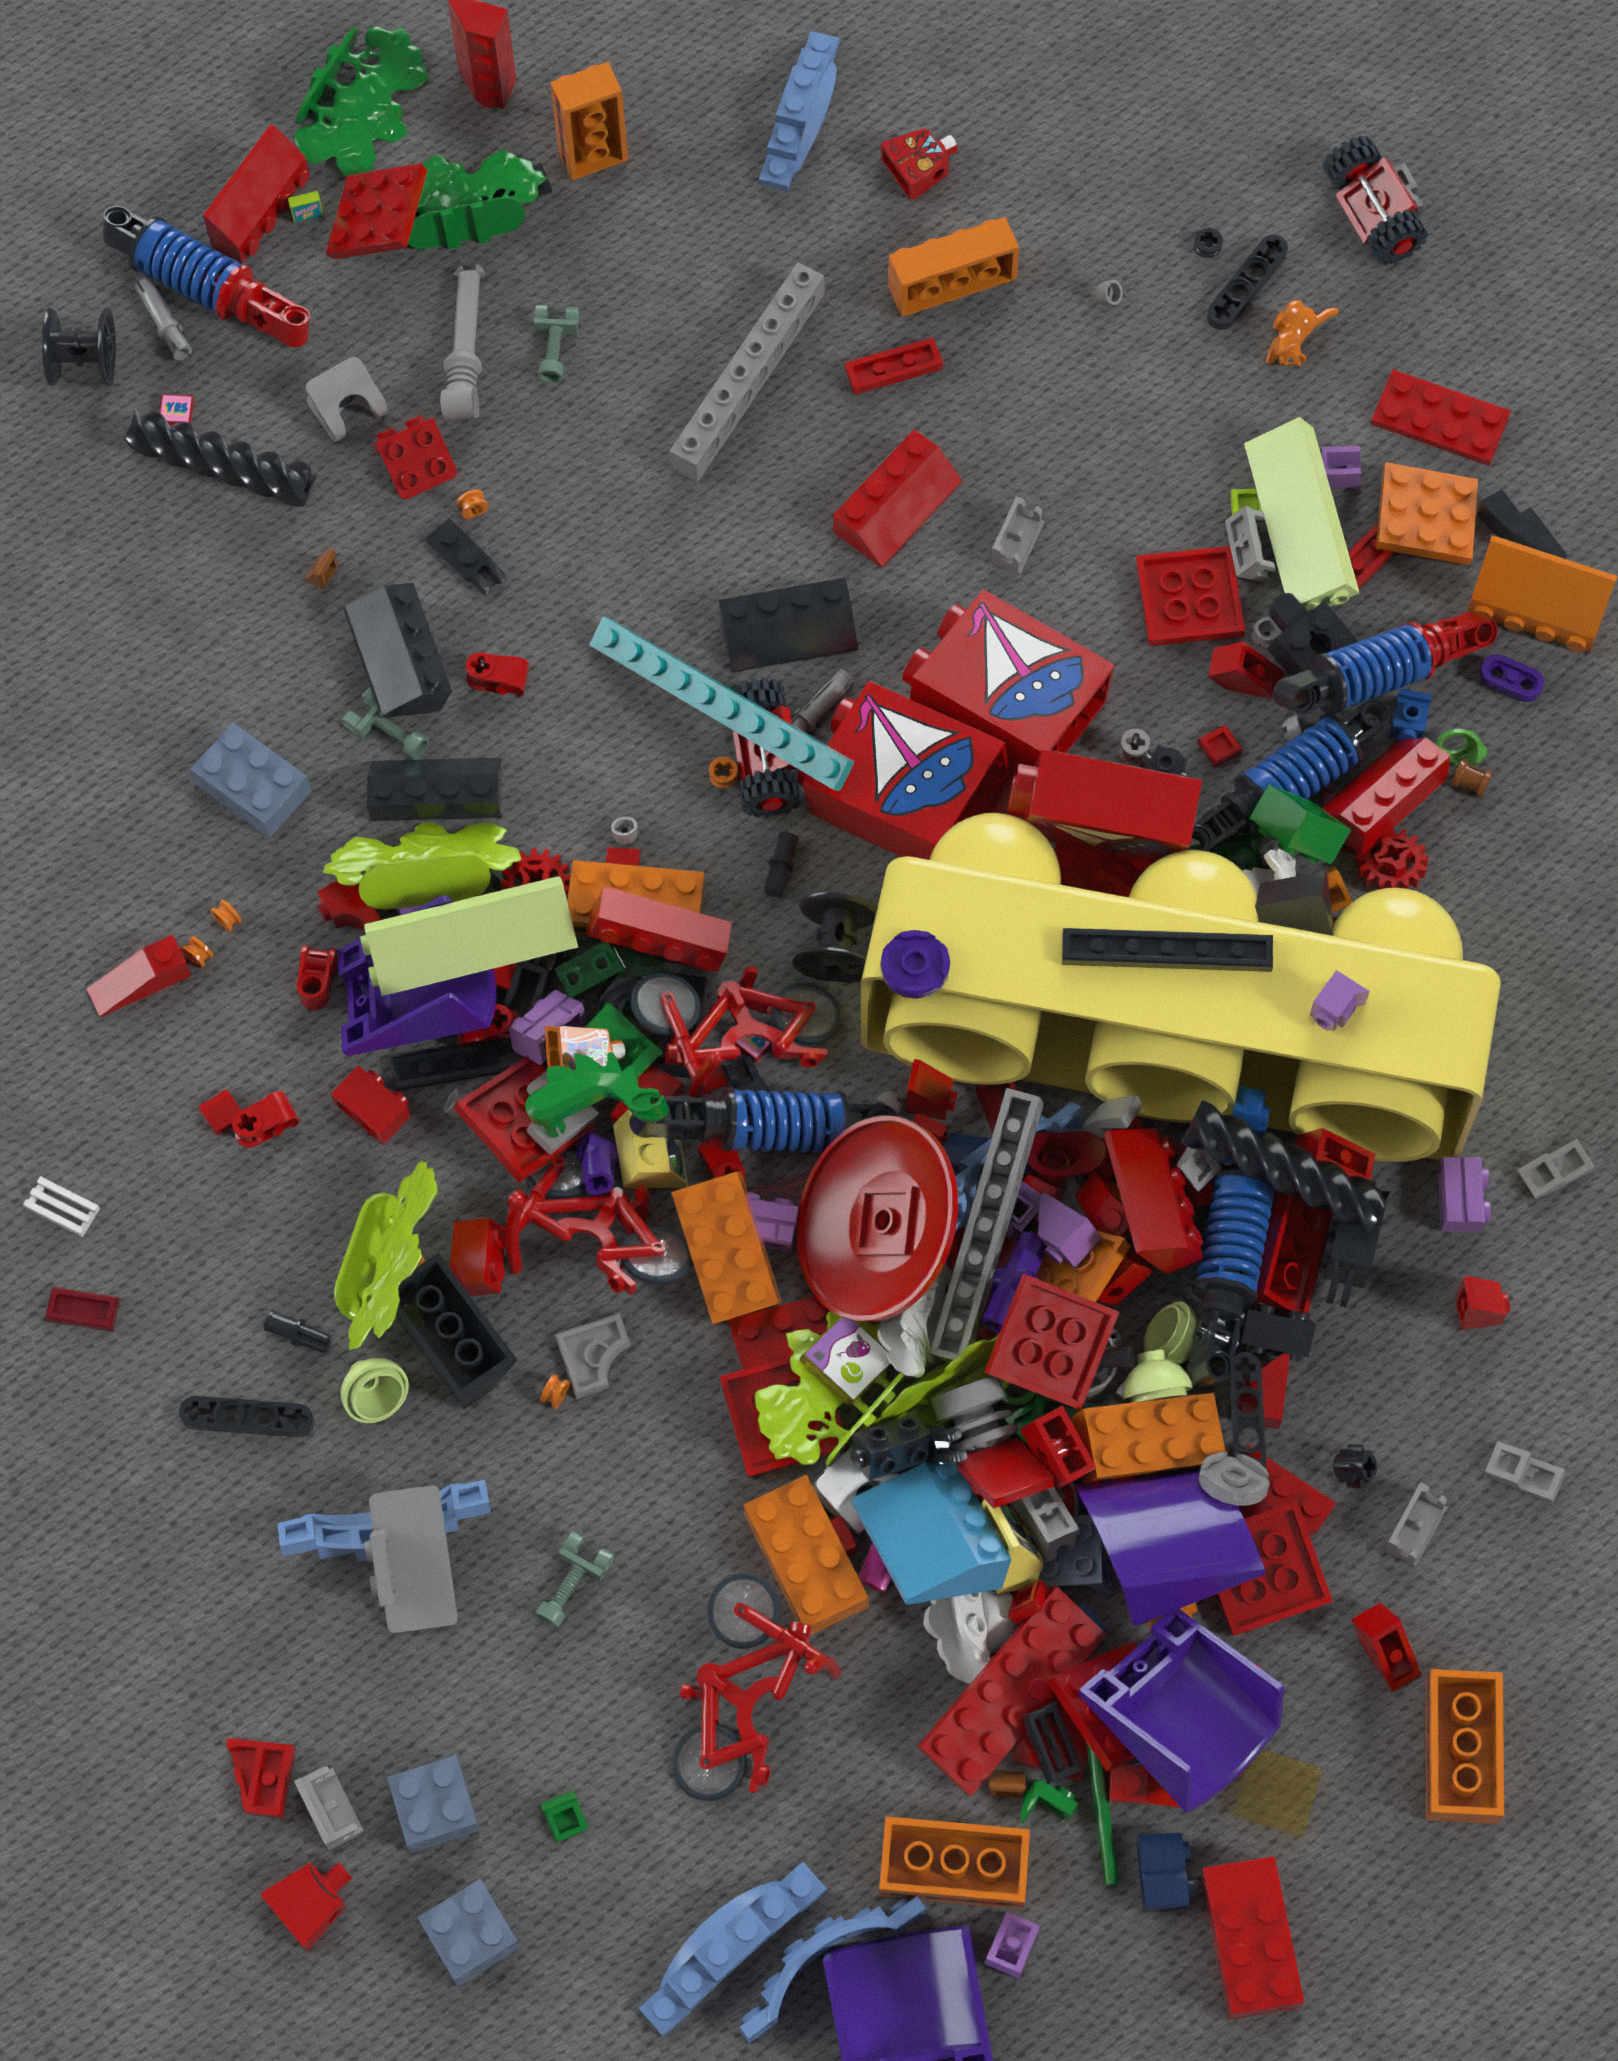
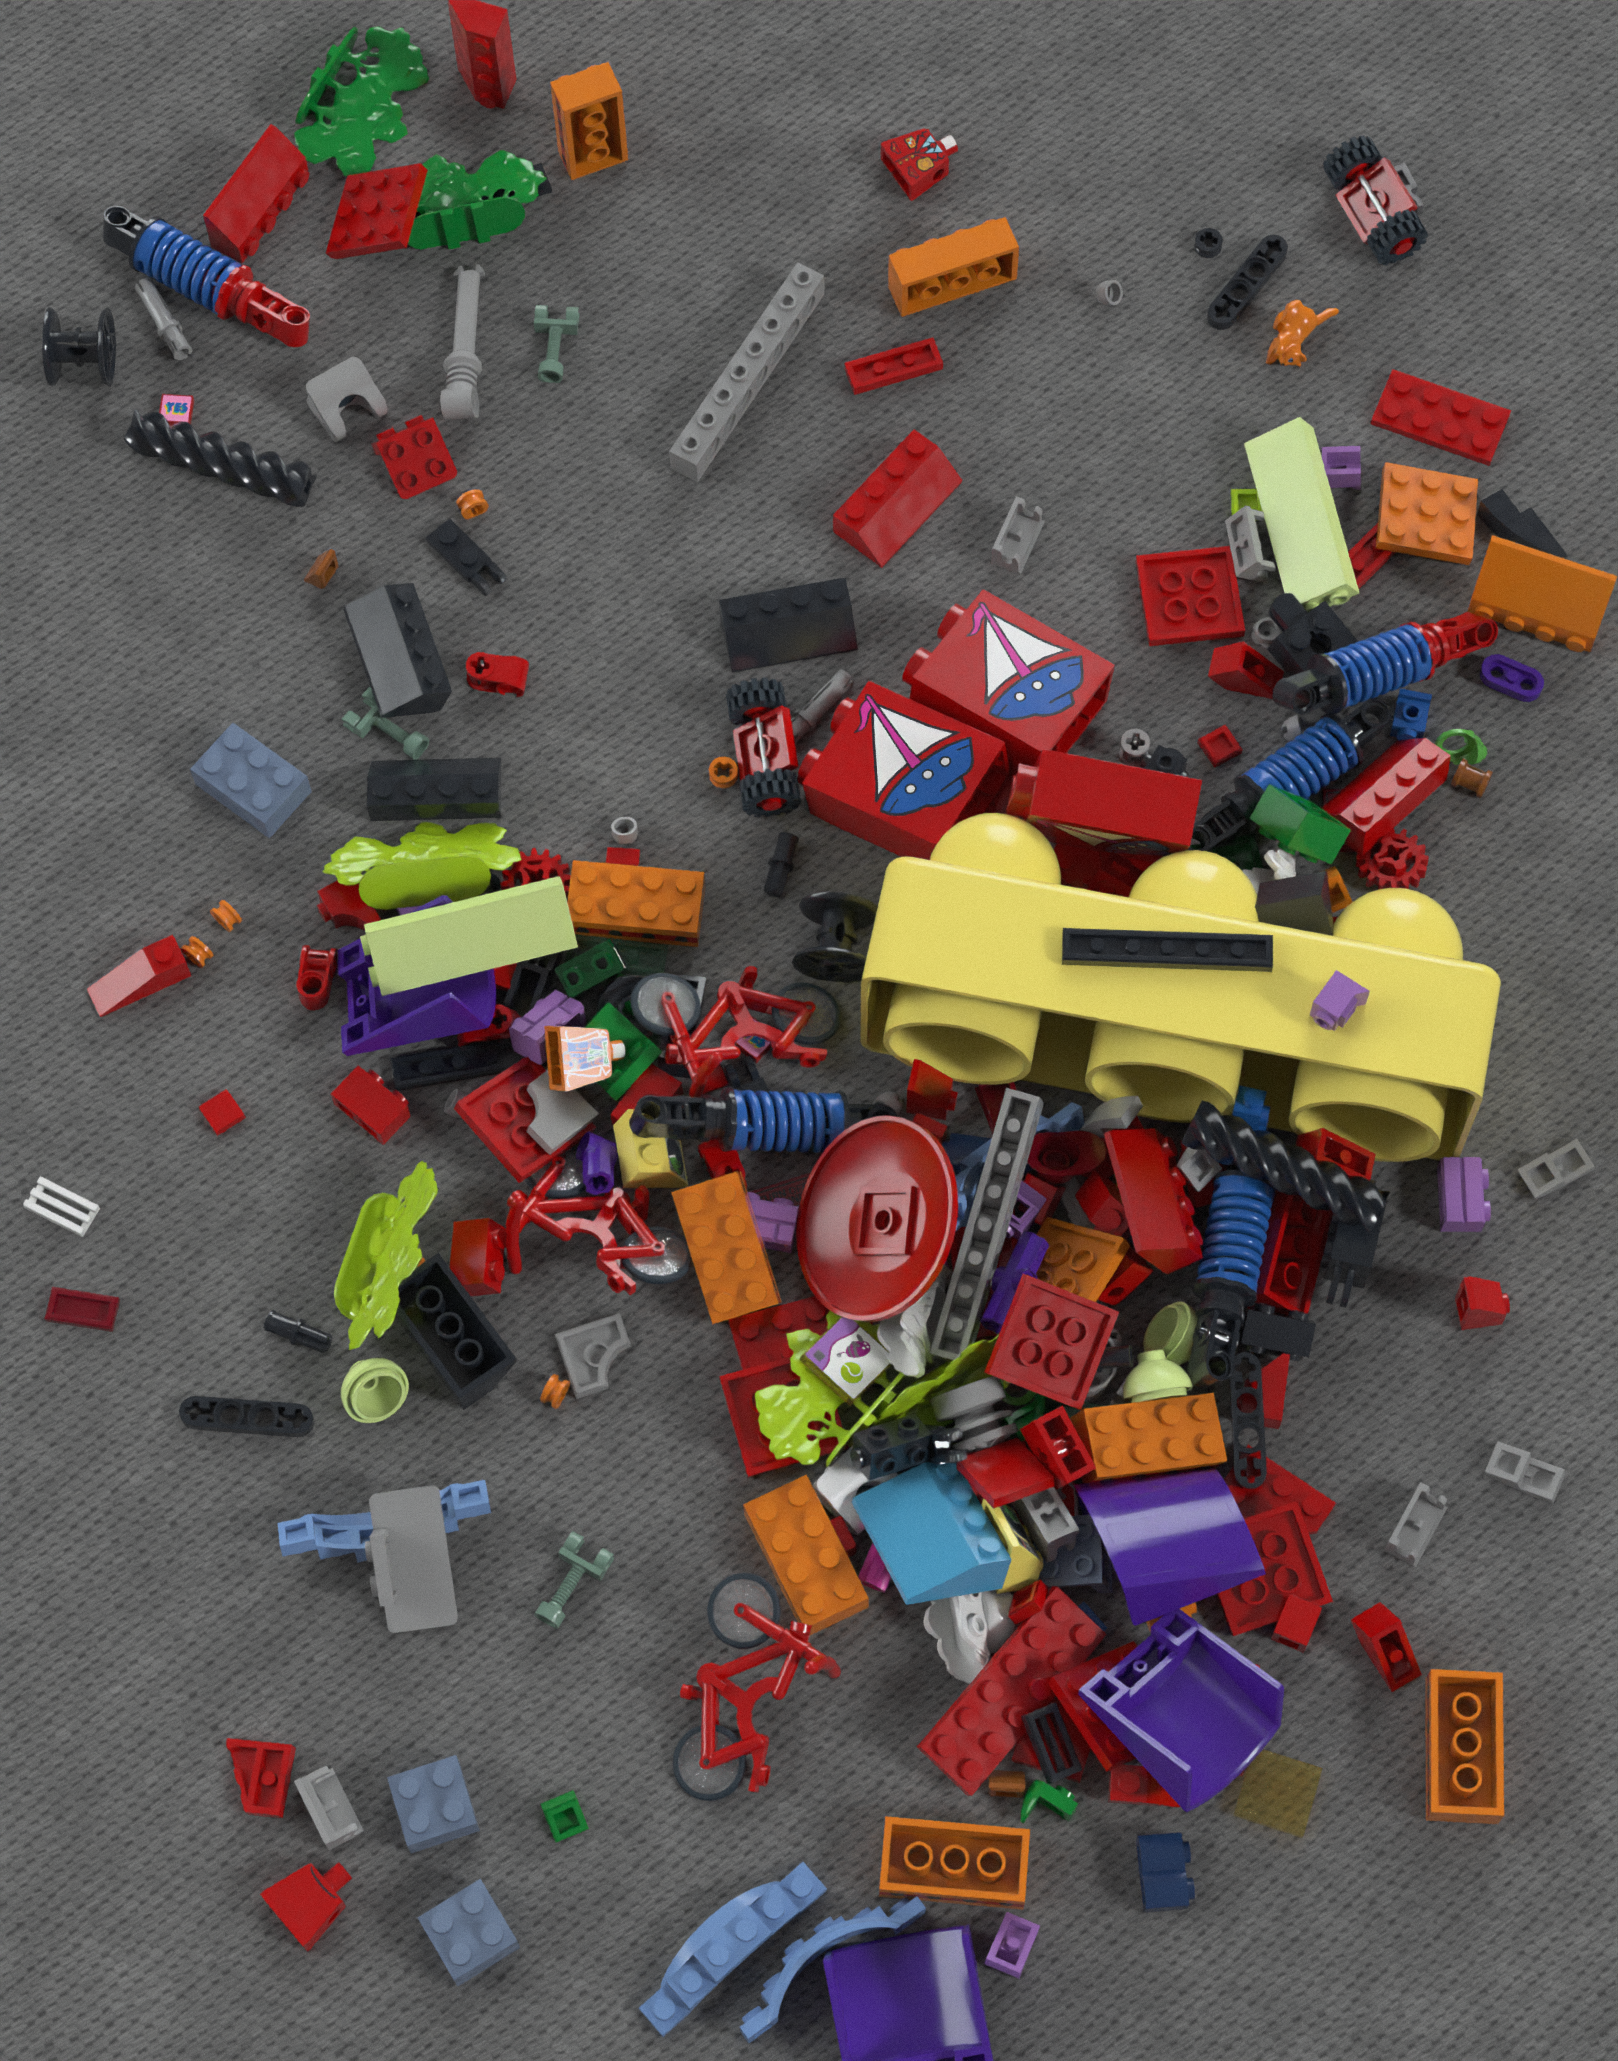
(266, 1117): red piece -> none
(305, 206): tile -> none
(575, 1090): green animal -> none
(659, 929): slope -> none
(722, 704): teal plate -> none
(801, 111): medium blue piece -> none
(915, 964): dark purple tile -> none
(1065, 1232): medium lavender slope -> none
(1103, 1819): green bar -> none
(1234, 1479): light grey tile -> none
(1252, 1938): red brick -> none
(1296, 1623): none -> red panel
(1355, 1466): black gear -> none

